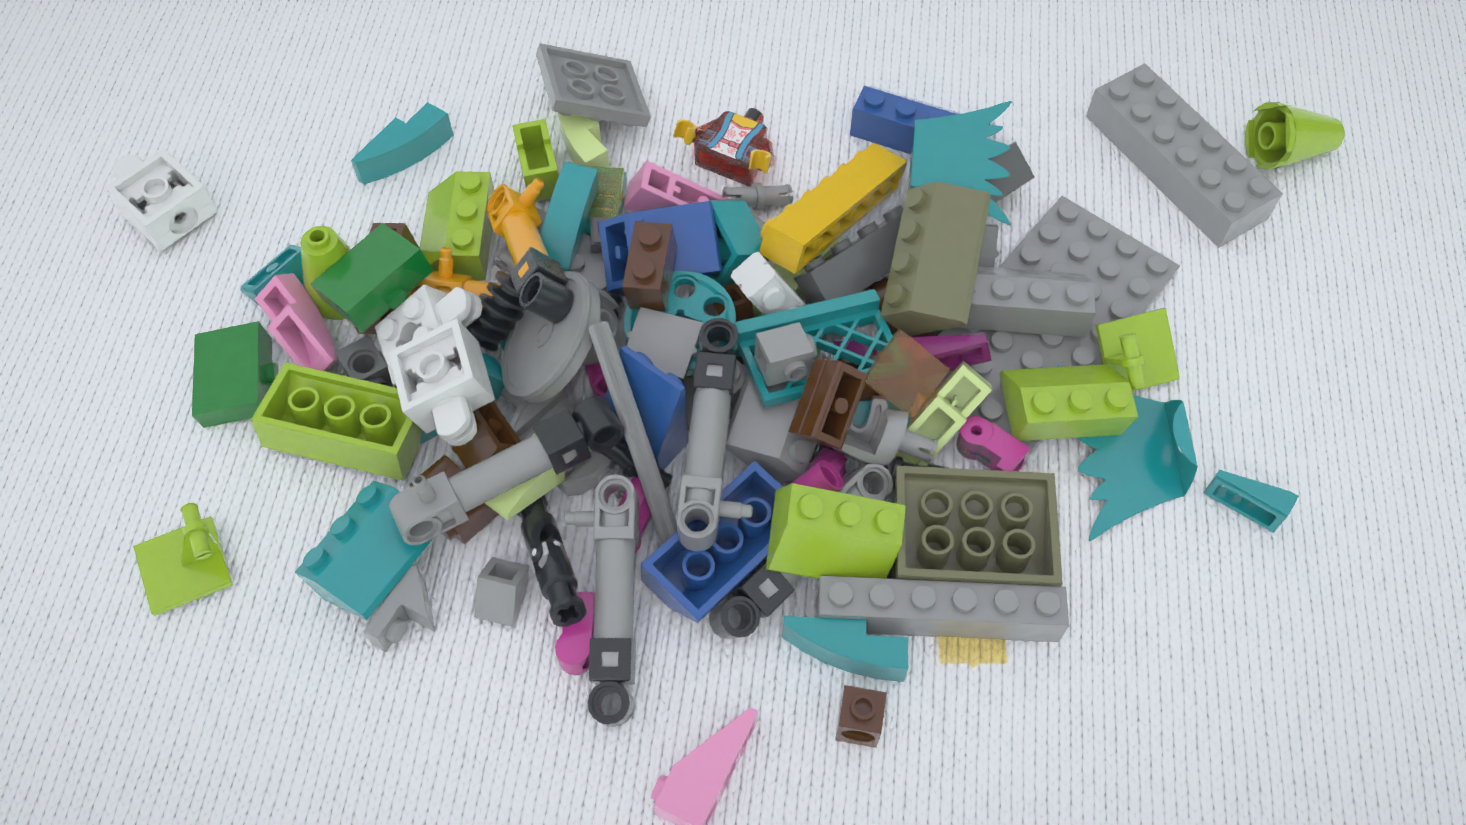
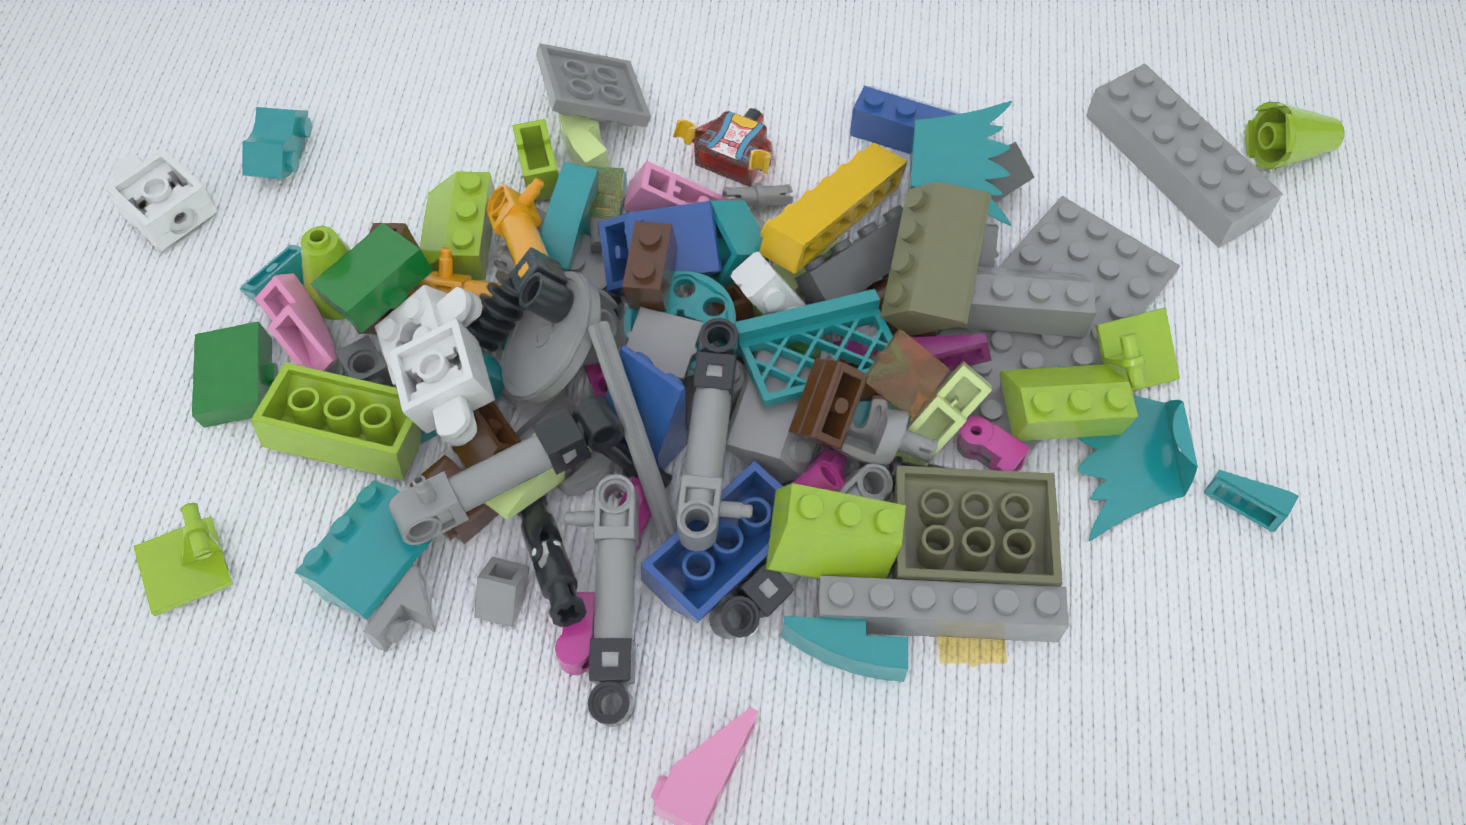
(275, 142): none -> teal brick
(403, 144): teal slope -> none
(784, 354): light grey brick -> none
(860, 716): reddish brown brick -> none

